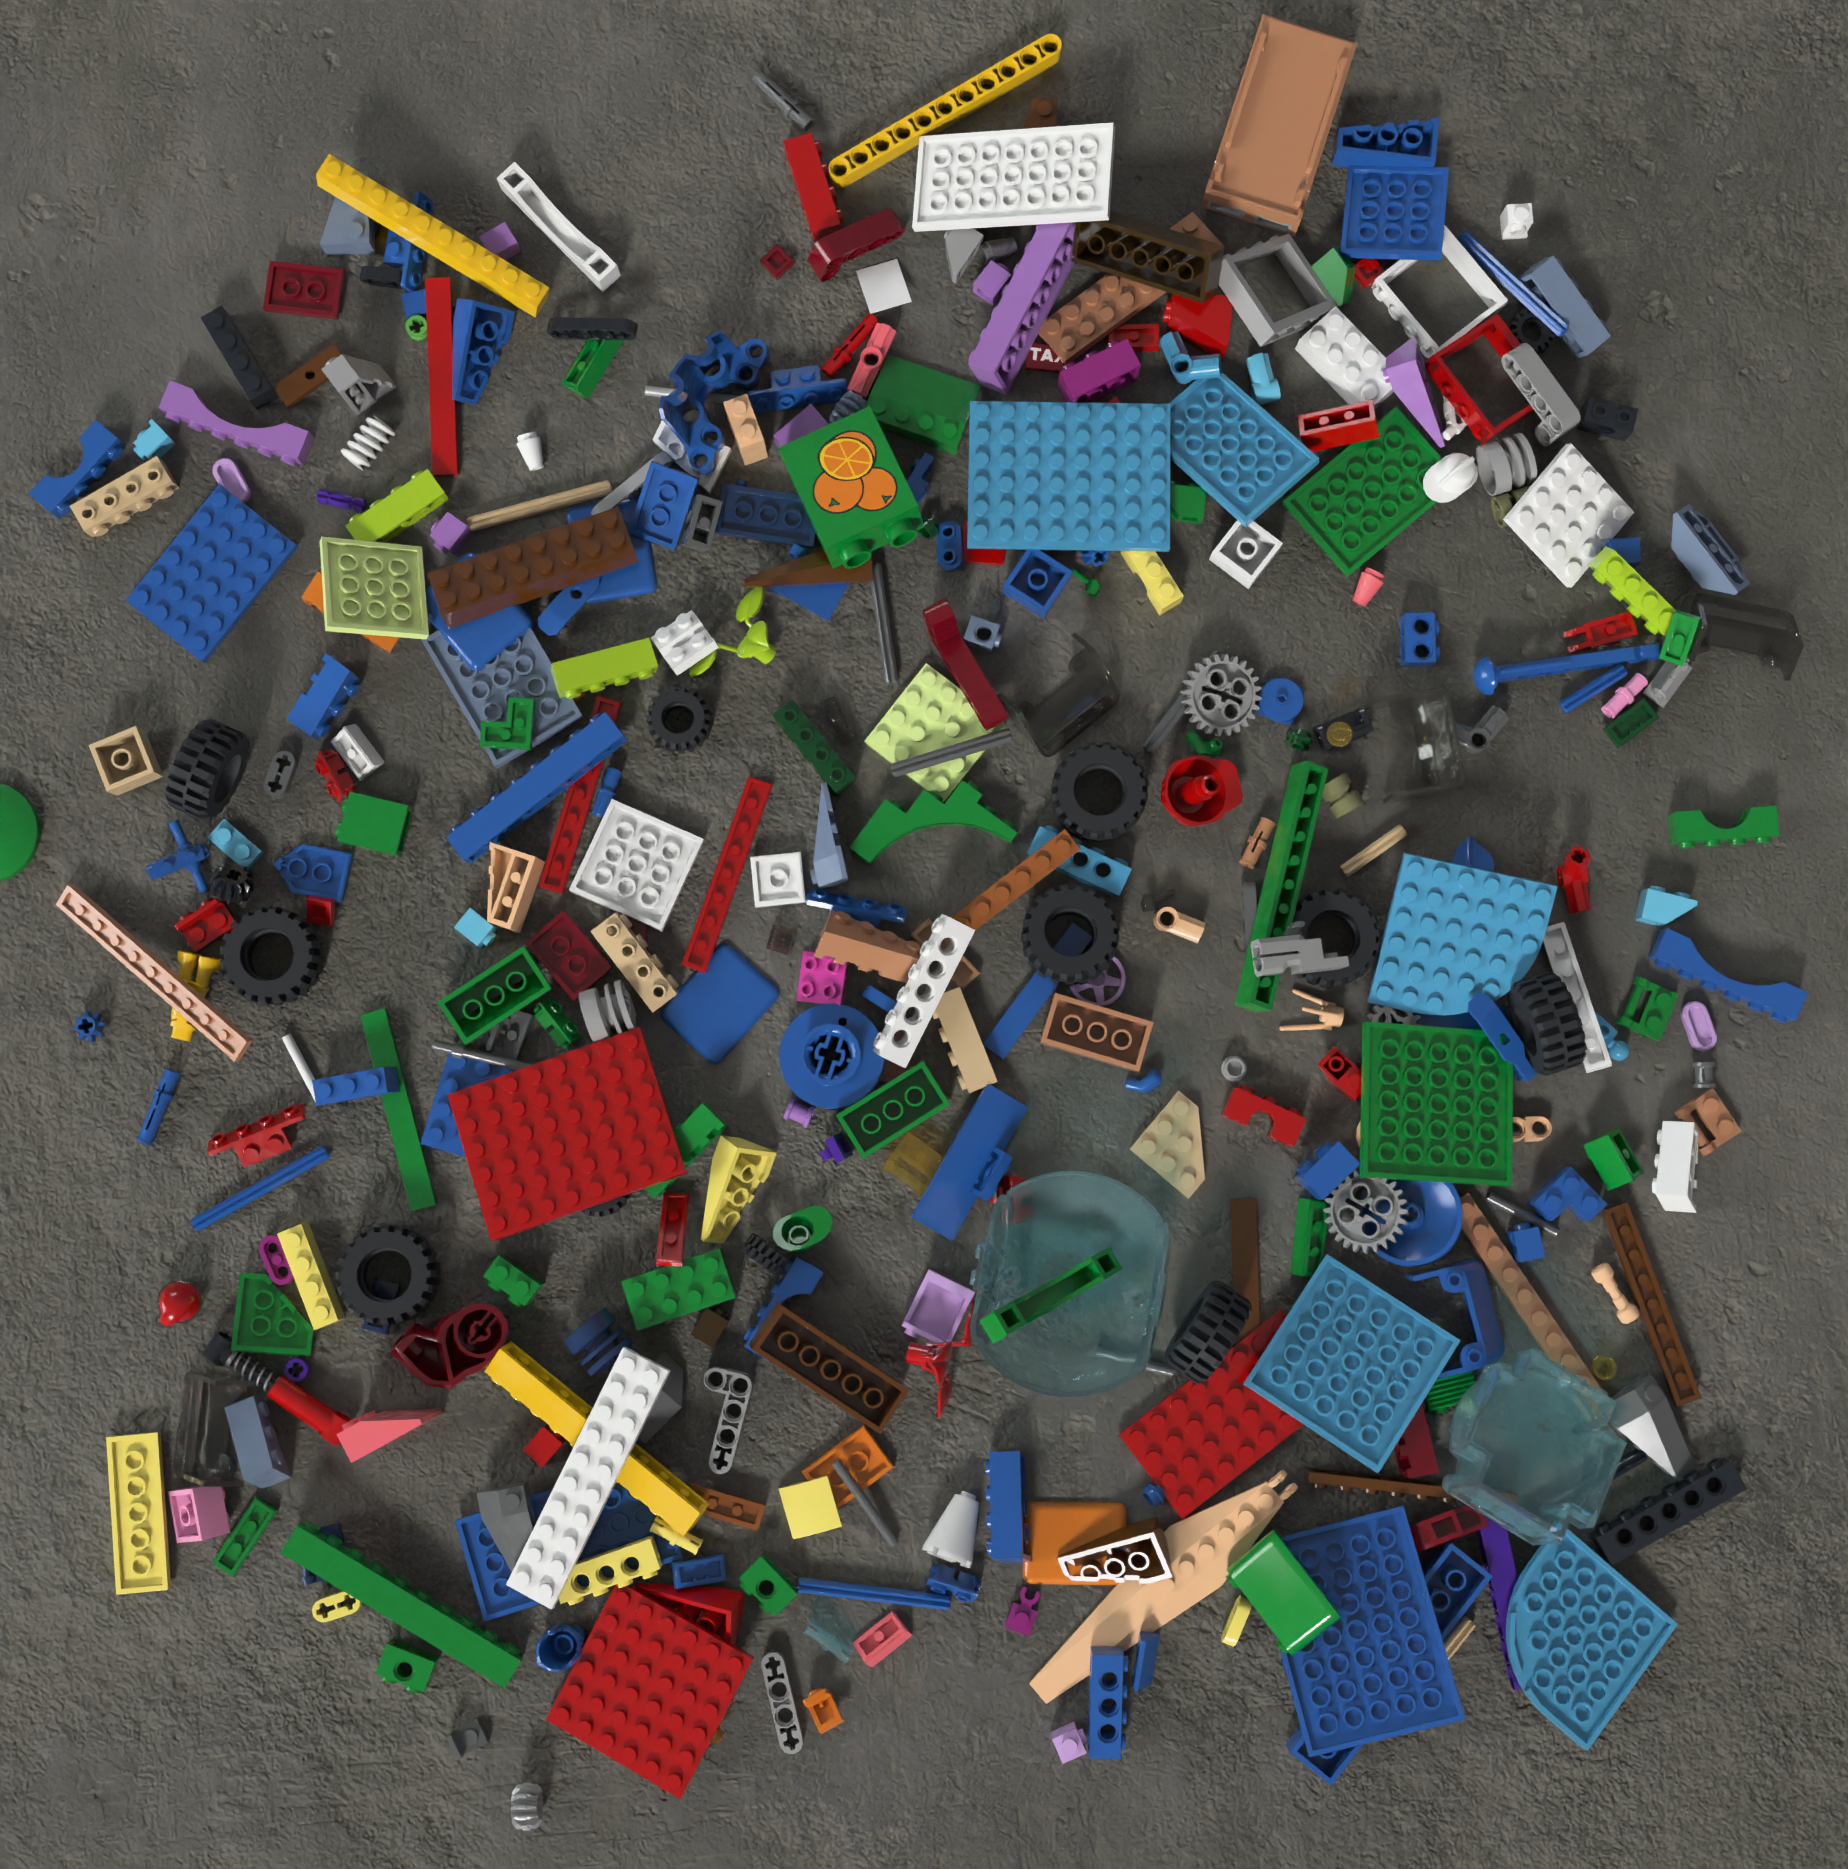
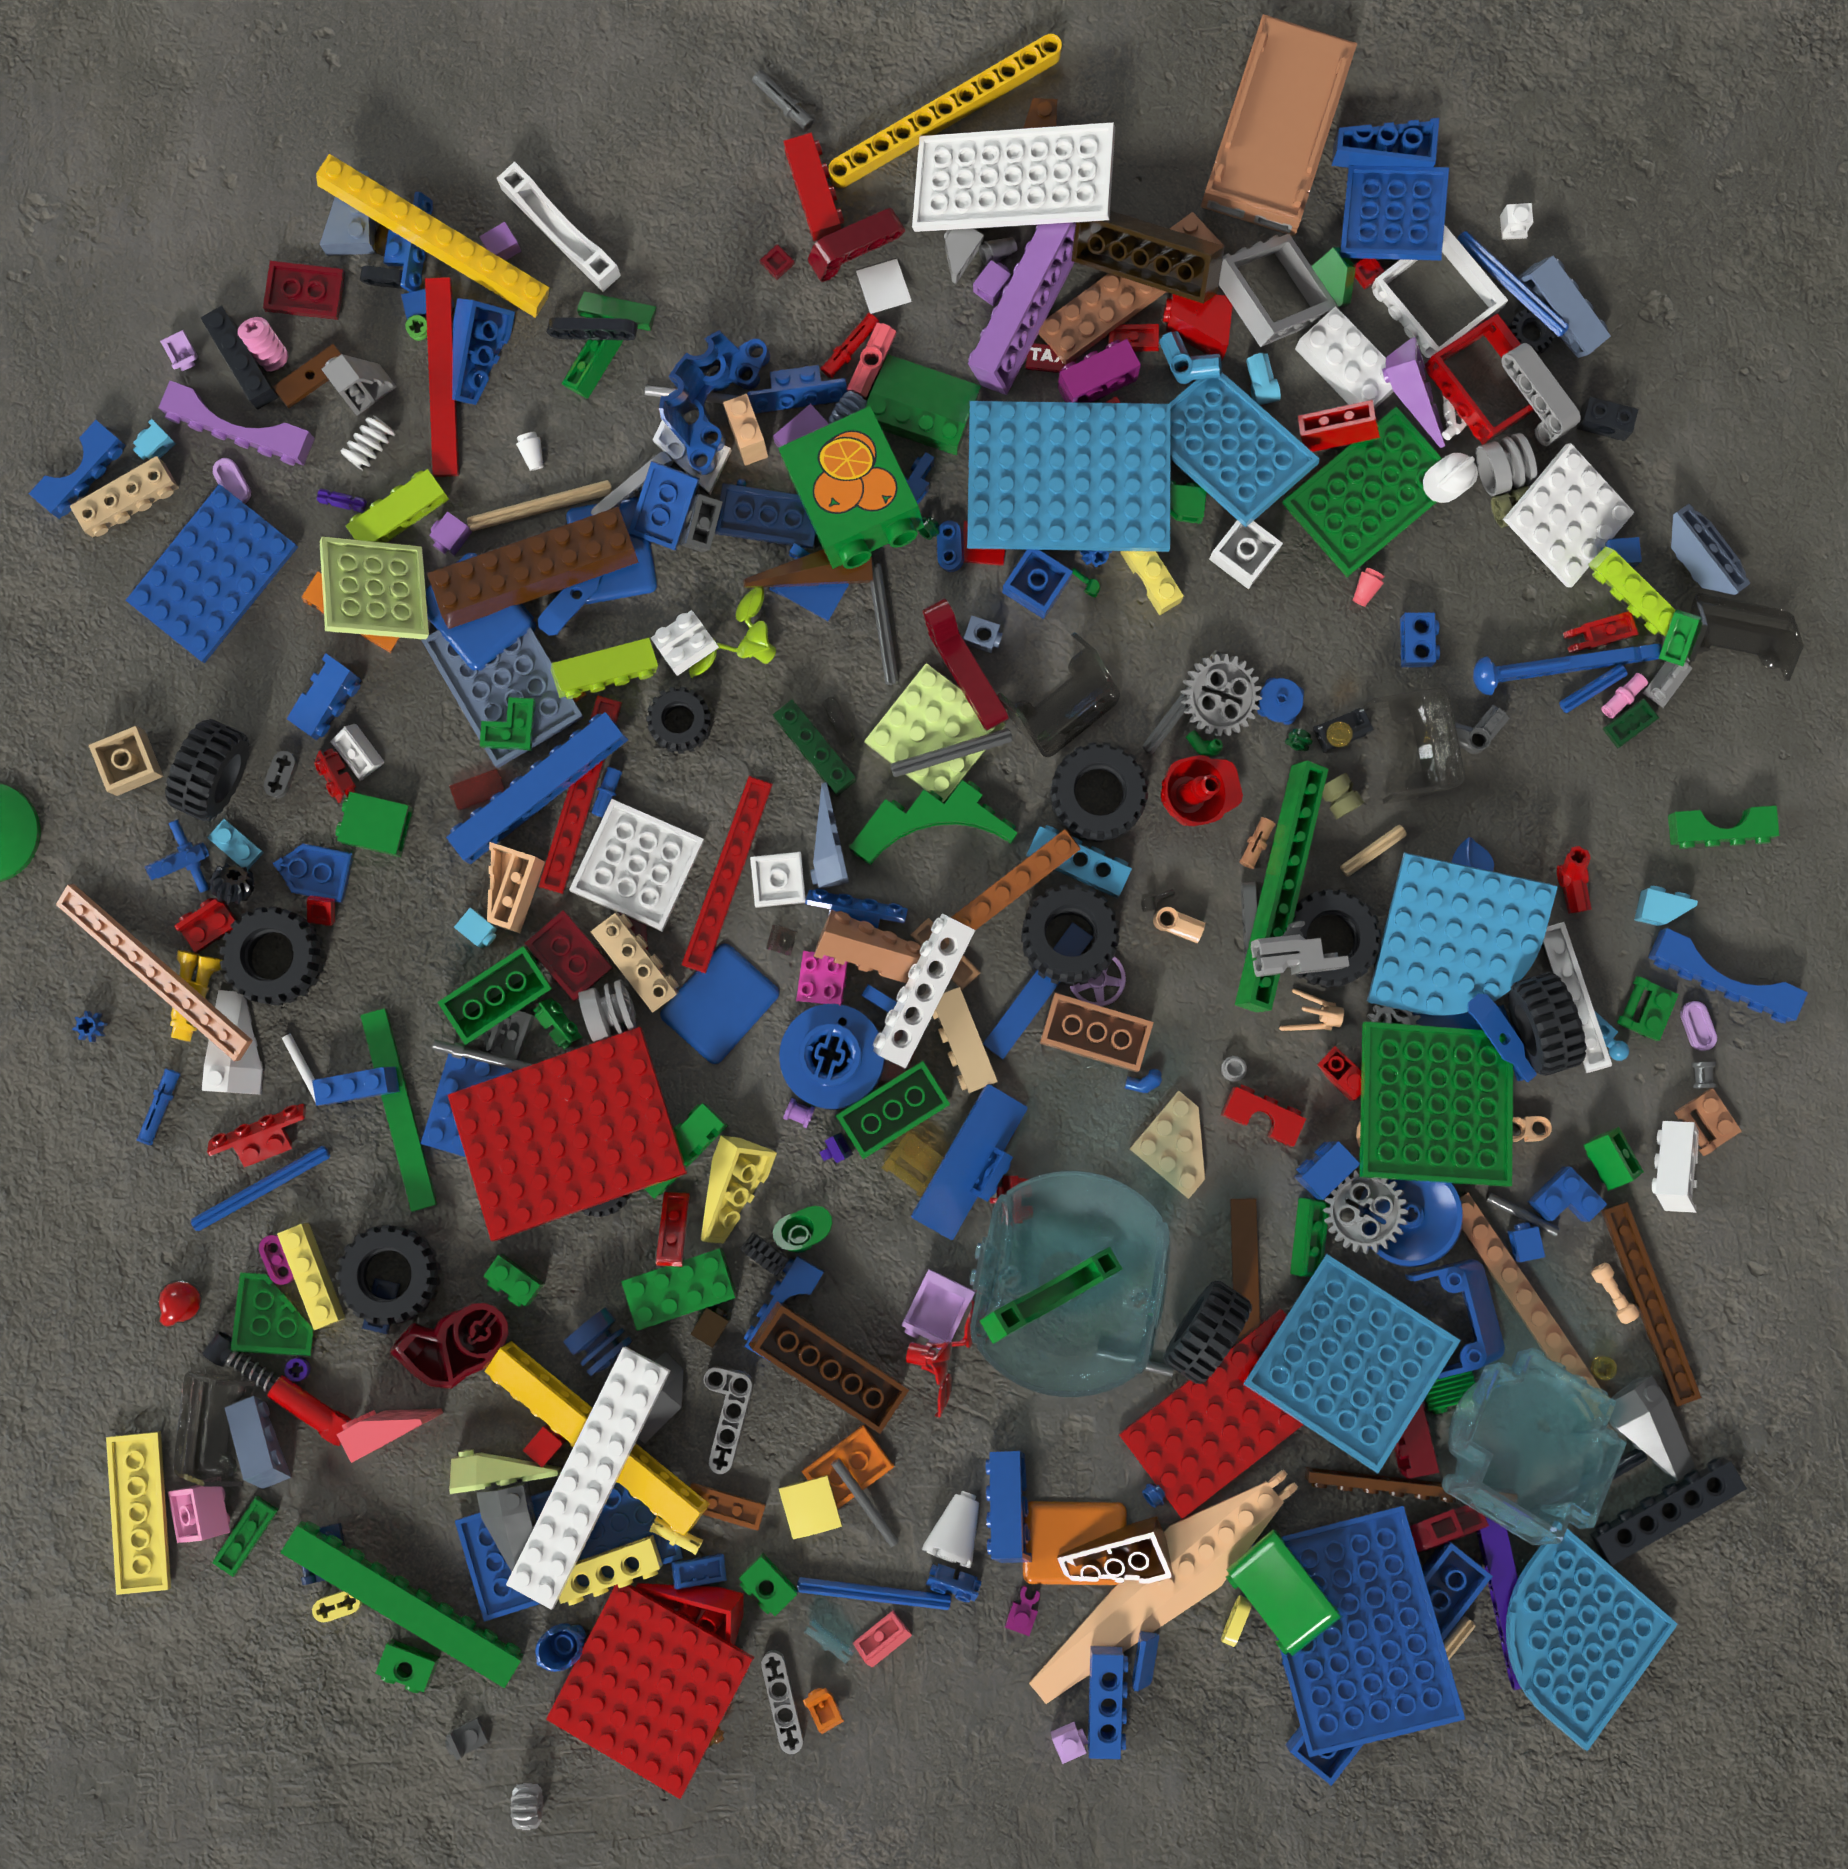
(180, 350): none -> lavender bracket
(220, 1071): none -> white wedge
(263, 343): none -> bright pink piece
(476, 789): none -> clear red tile
(478, 1470): none -> yellowish green wedge
(602, 306): none -> green slope

